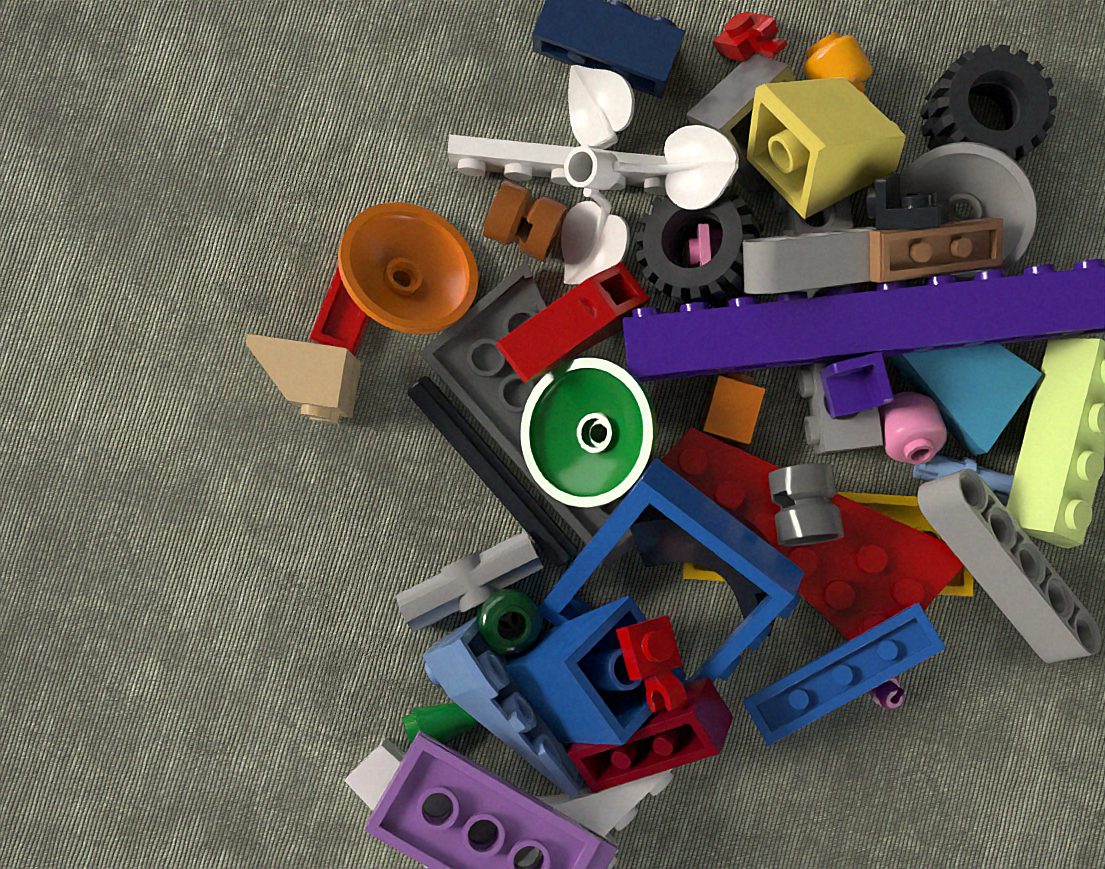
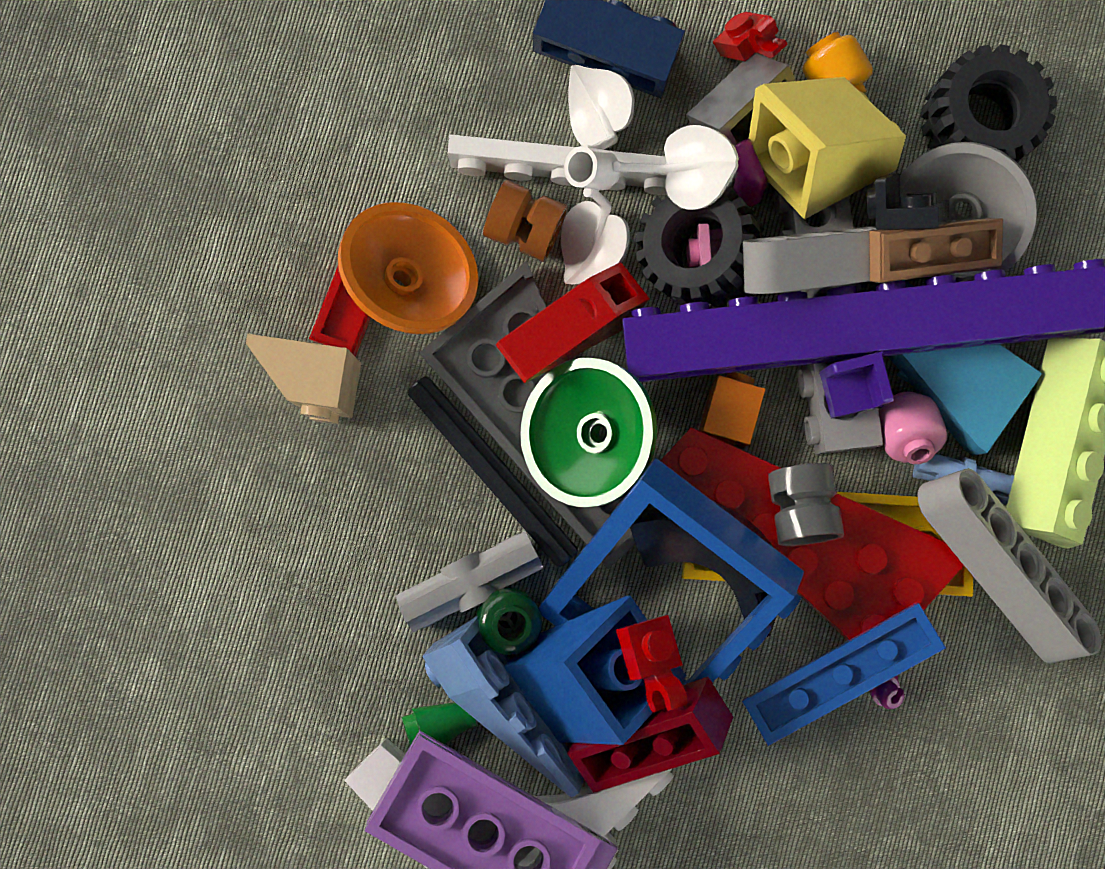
(750, 176): none -> magenta arm

